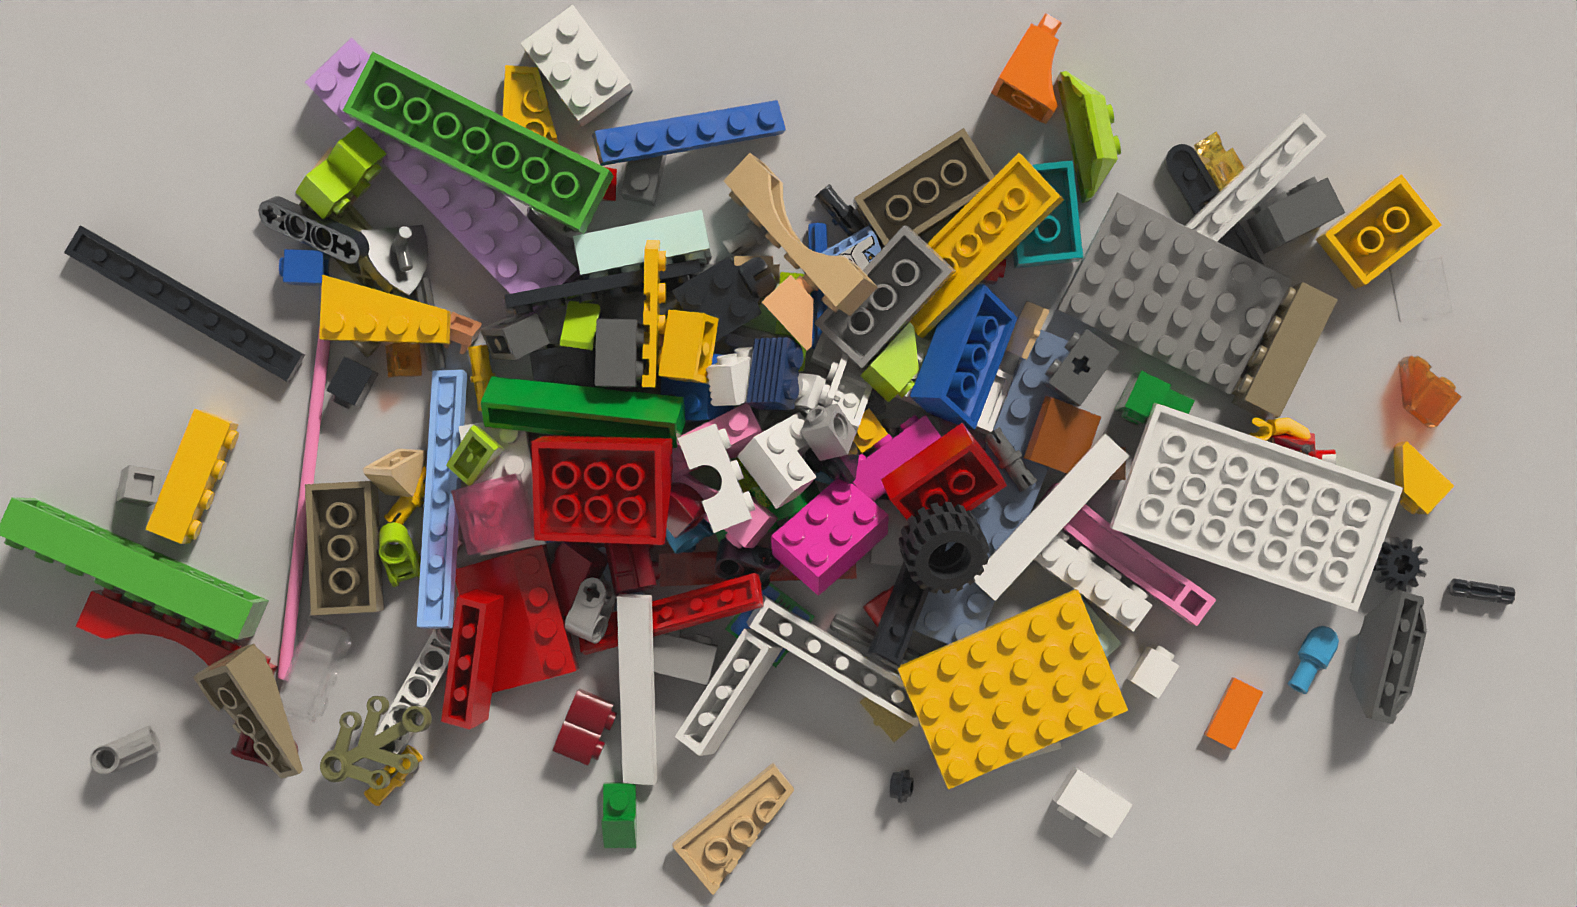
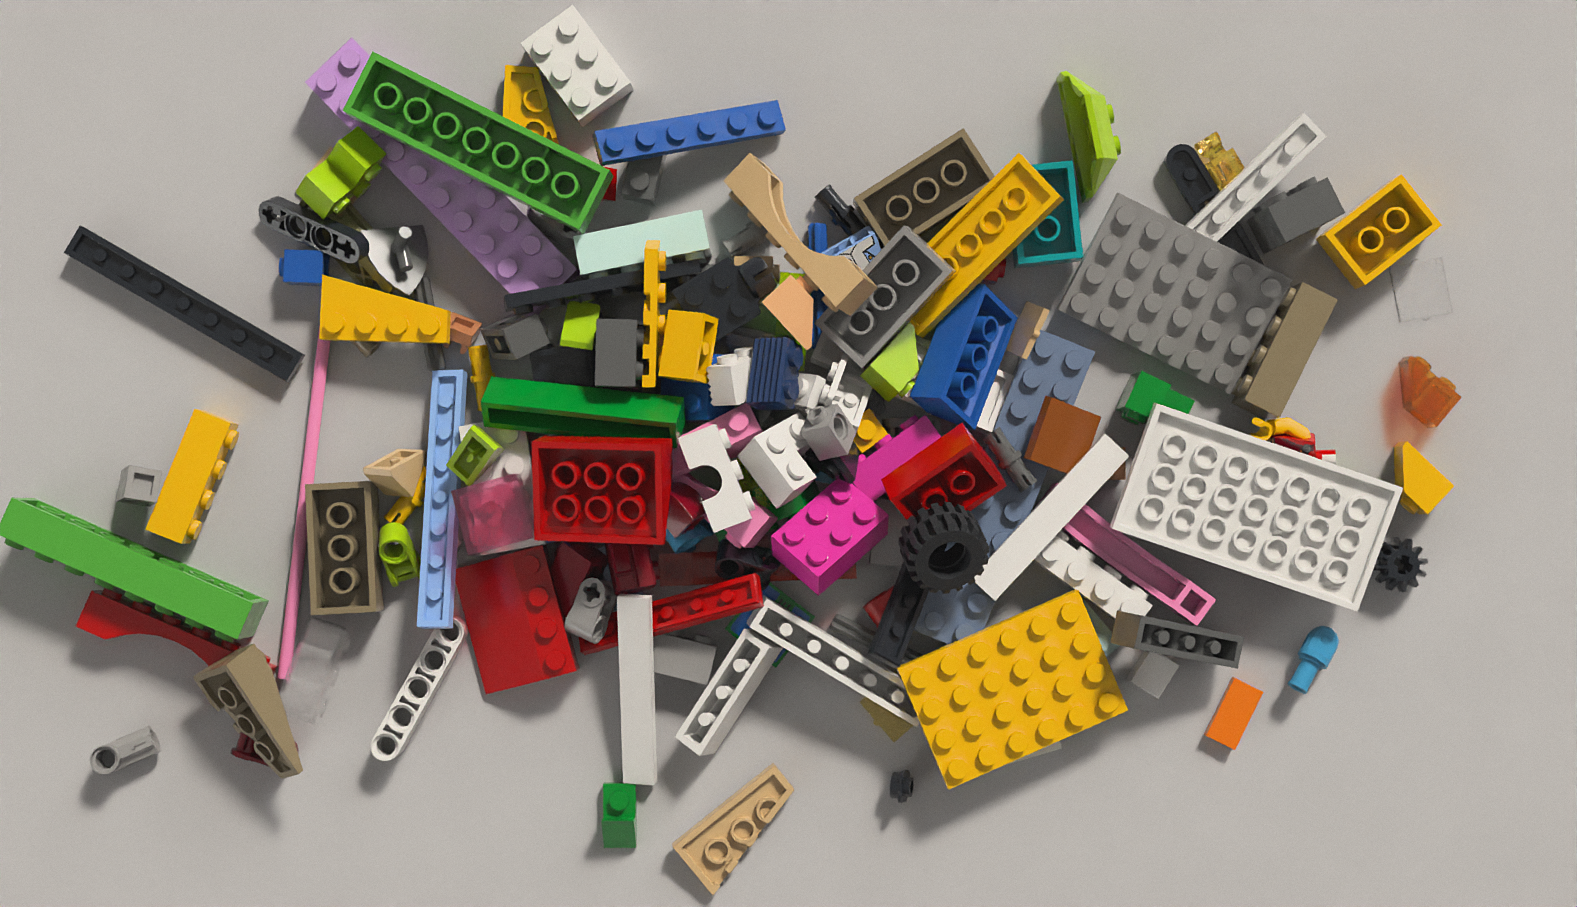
(351, 383): black brick -> none
(370, 745): olive plant -> none
(377, 796): yellow pin -> none
(403, 360): clear orange plate -> none
(472, 658): red brick -> none
(584, 727): dark red brick -> none
(1028, 73): orange hips -> none
(1091, 802): white brick -> none
(1097, 358): dark grey brick -> none
(1177, 639): none -> dark grey brick
(1389, 655): dark grey wedge -> none
(1482, 591): black axle -> none

